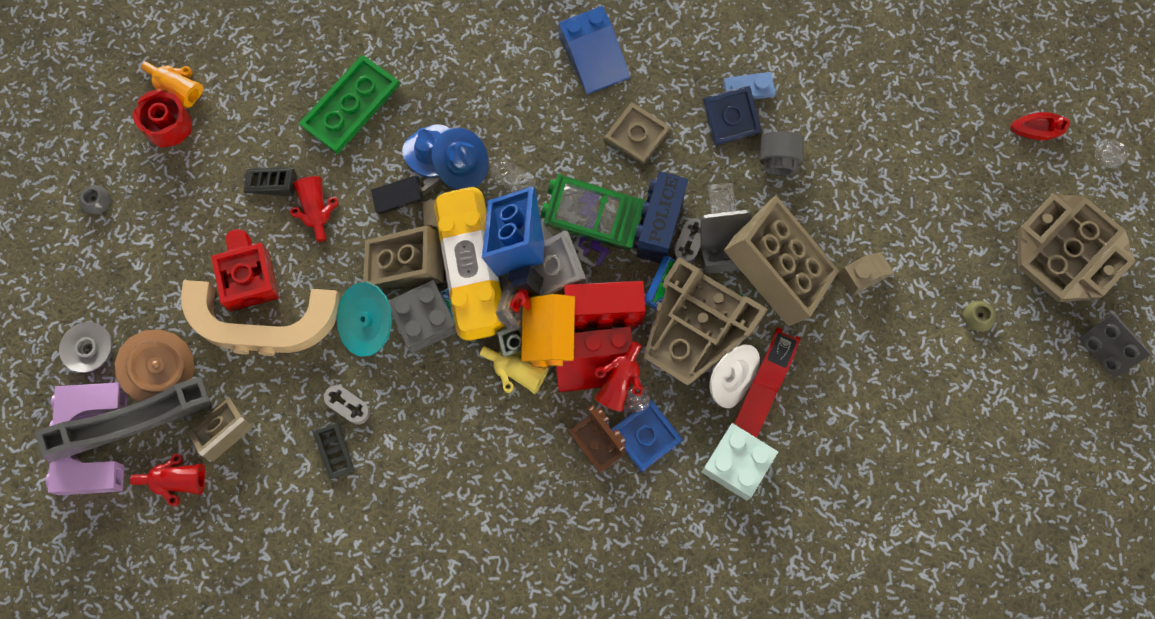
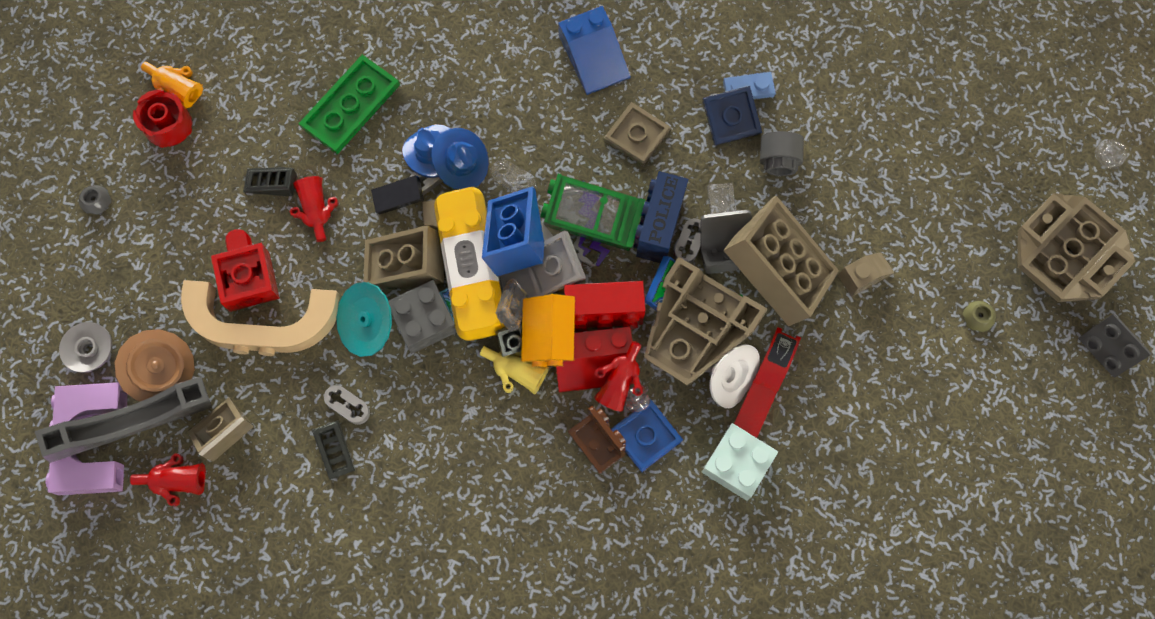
(526, 284): black piece -> none
(1040, 126): red arm -> none

